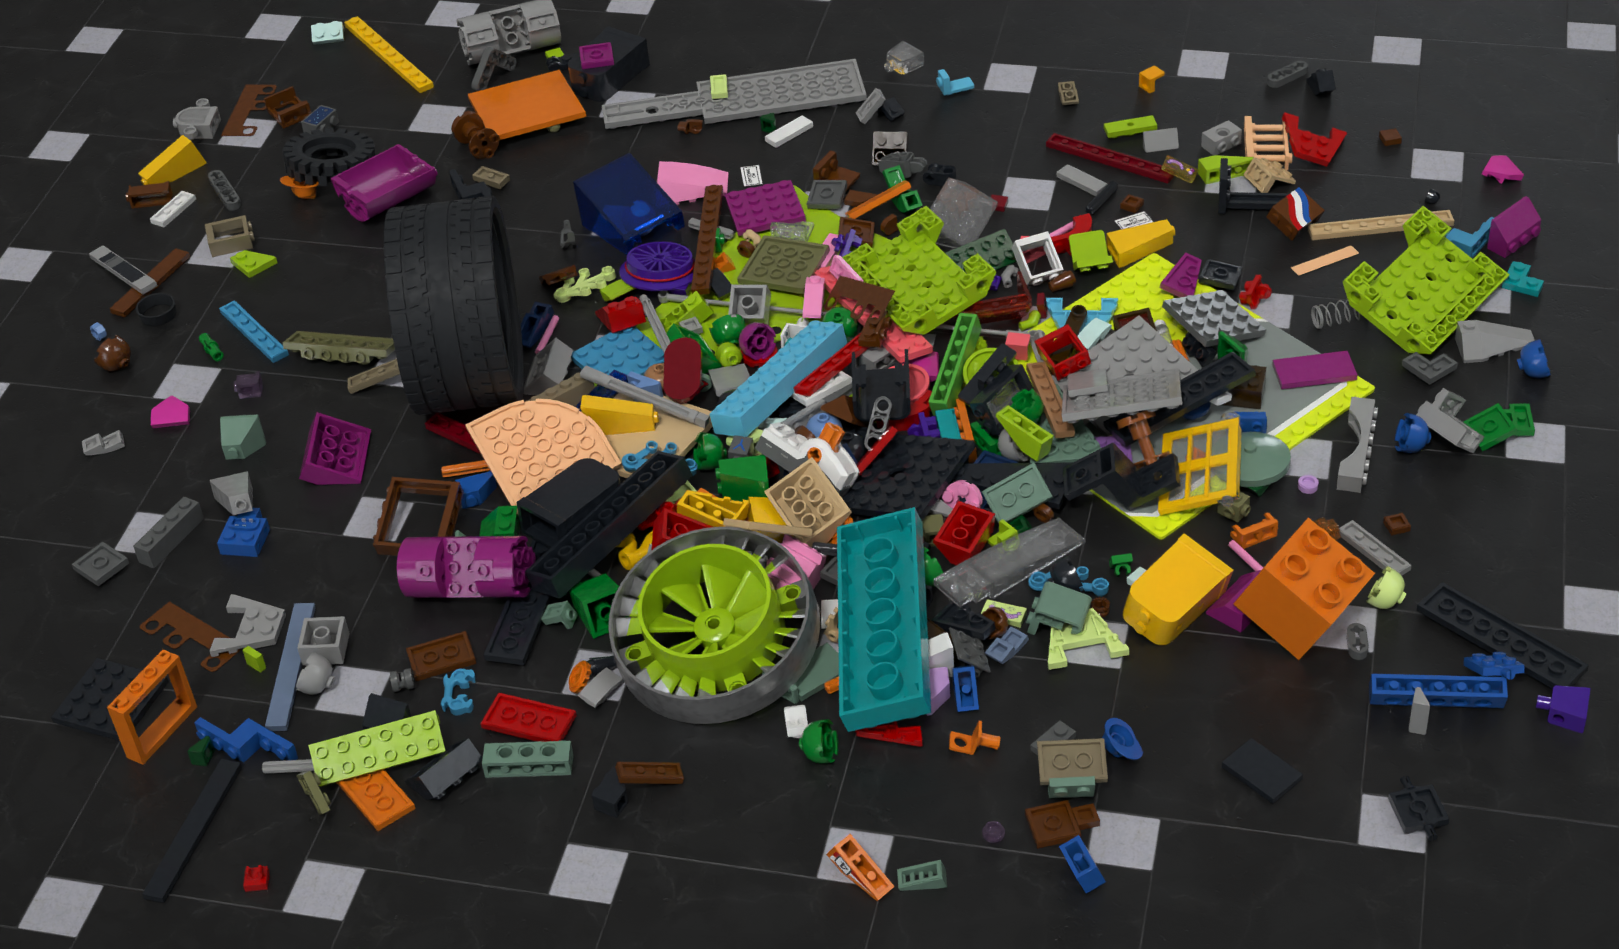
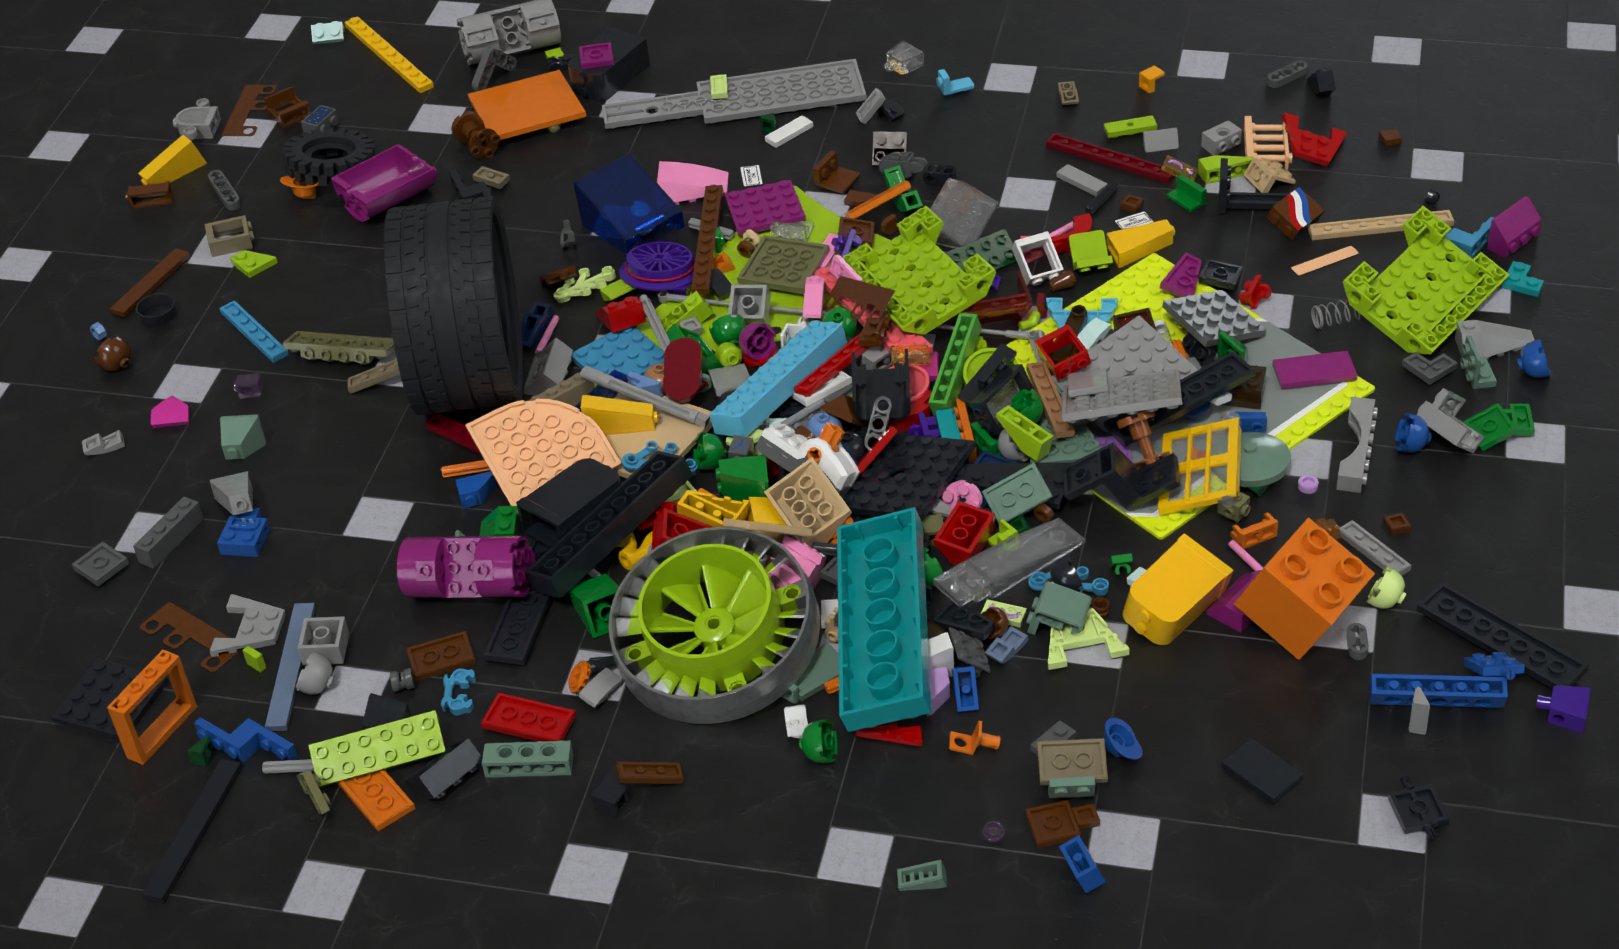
(123, 269): tile -> none
(173, 209): white tile -> none
(211, 347): green pin -> none
(256, 878): red tile -> none
(334, 451): magenta slope -> none
(419, 486): reddish brown window -> none
(560, 612): sand green bracket -> none
(693, 126): reddish brown piece -> none
(827, 194): dark grey plate -> none
(859, 867): orange slope -> none
(916, 354): none -> clear yellow tile
(1002, 202): dark red tile -> none
(1006, 275): light grey arm -> none
(1019, 343): coral panel -> none
(1188, 194): none -> green panel
(1476, 367): none -> sand green bracket
(1501, 168): dark pink slope -> none

